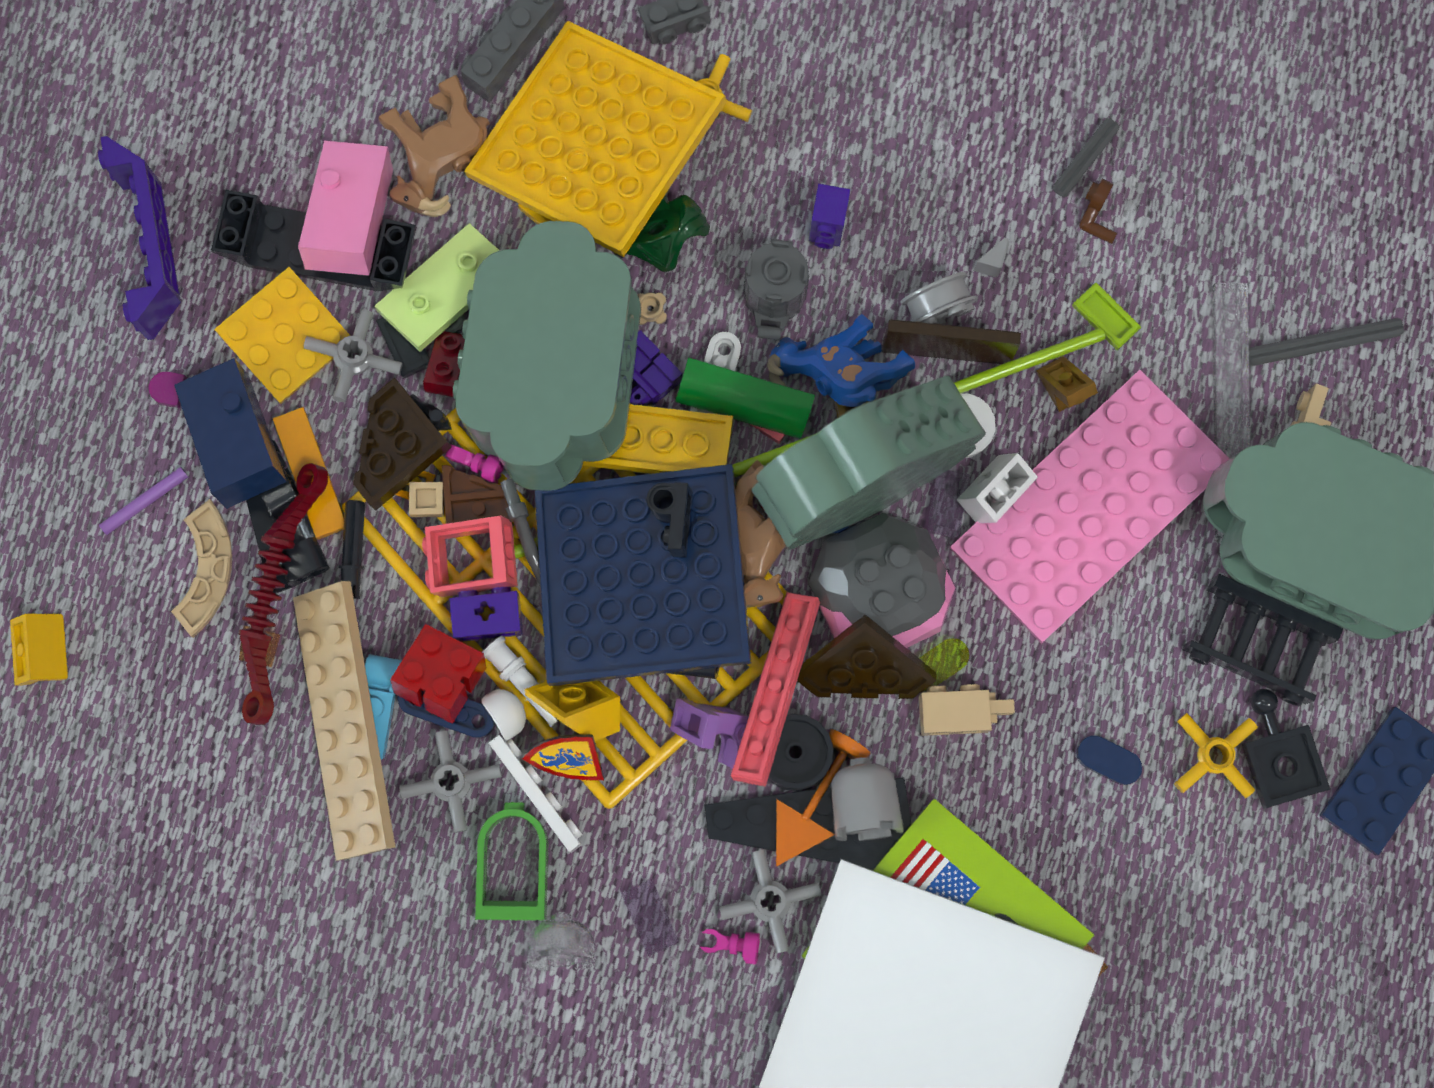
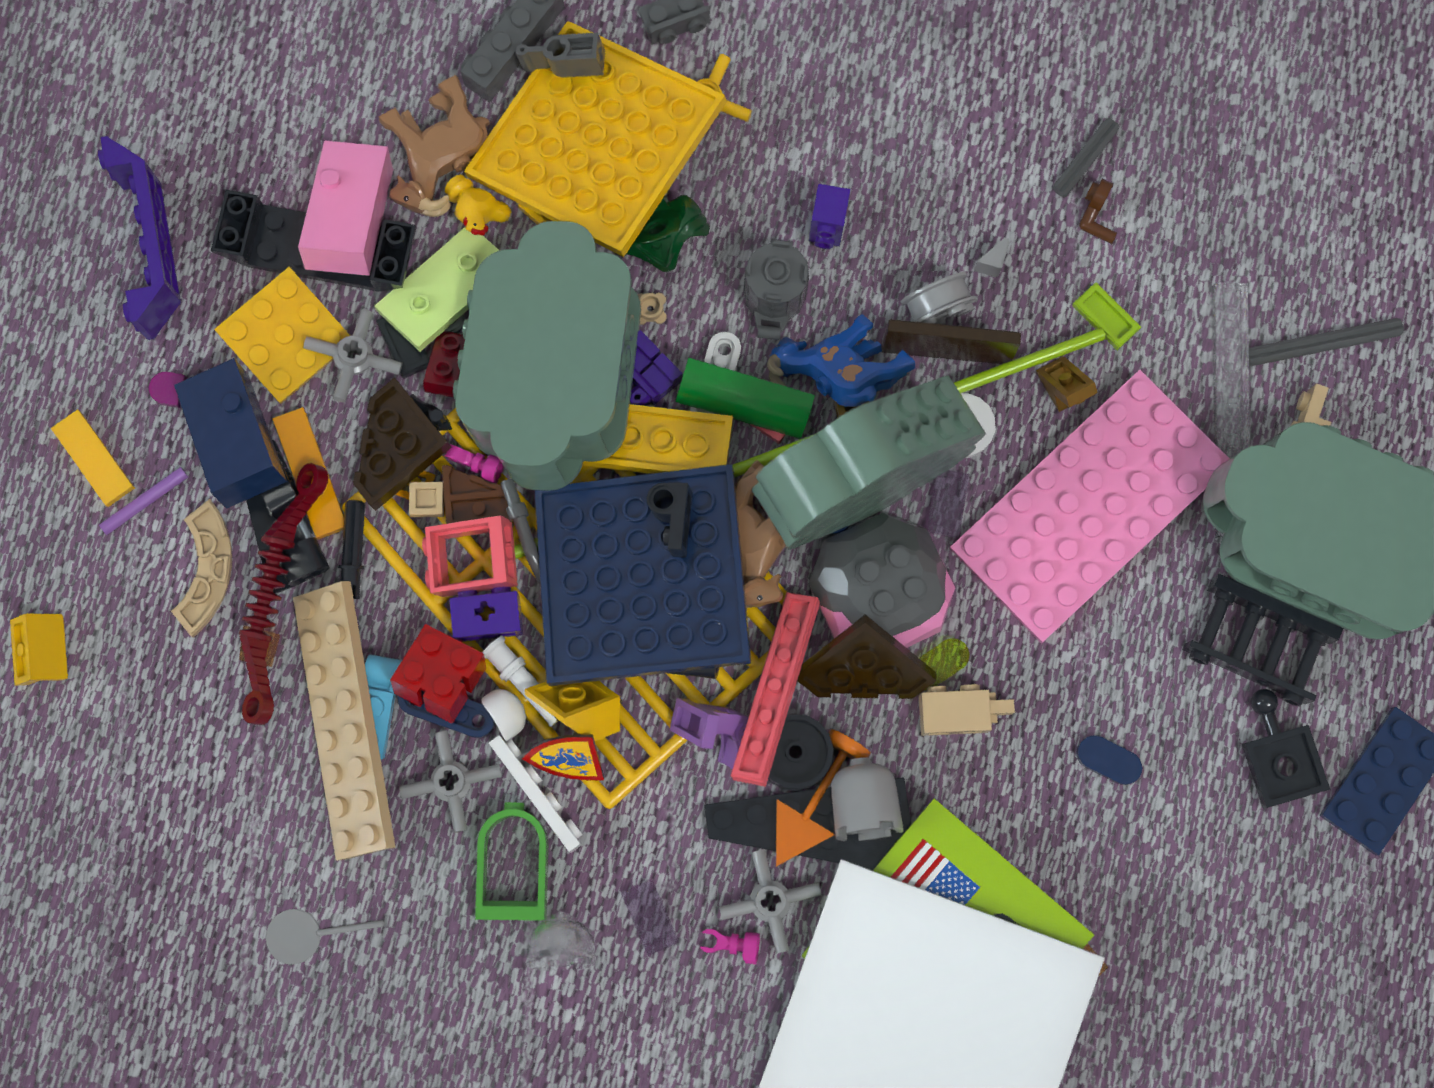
(92, 458): none -> yellow tile
(296, 935): none -> light grey piece
(475, 205): none -> yellow animal
(565, 55): none -> dark grey piece
(997, 488): white brick -> none
(1225, 745): yellow bar -> none

